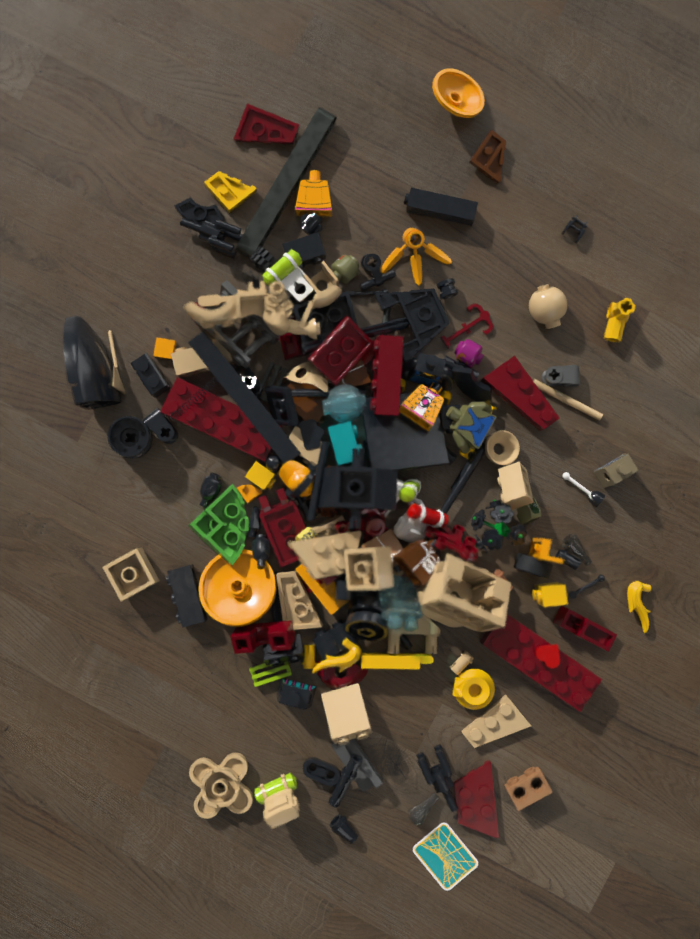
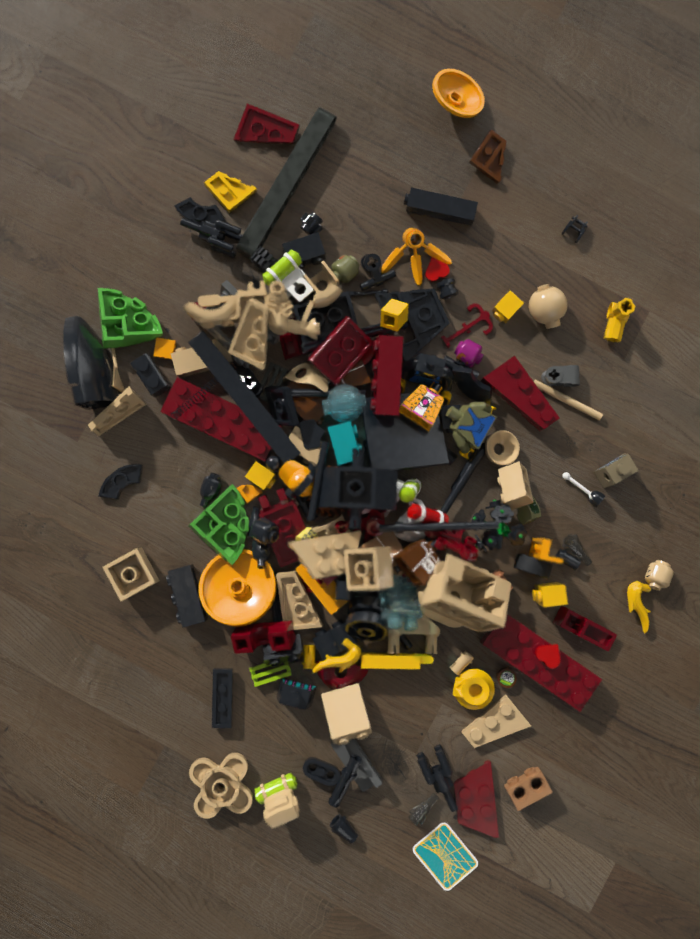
(117, 411): none -> tan wing
(119, 436): black wheel -> none
(120, 480): none -> black tile
(125, 320): none -> bright green brick
(159, 425): black piece -> none
(222, 698): none -> black plate
(251, 335): none -> tan wing
(264, 531): none -> black head
(313, 196): light orange torso -> none
(394, 315): none -> yellow brick
(399, 527): none -> black bar
(436, 270): none -> red tile
(506, 677): none -> tile
(507, 307): none -> yellow brick
(573, 594): black hinge -> none
(659, 575): none -> tan head

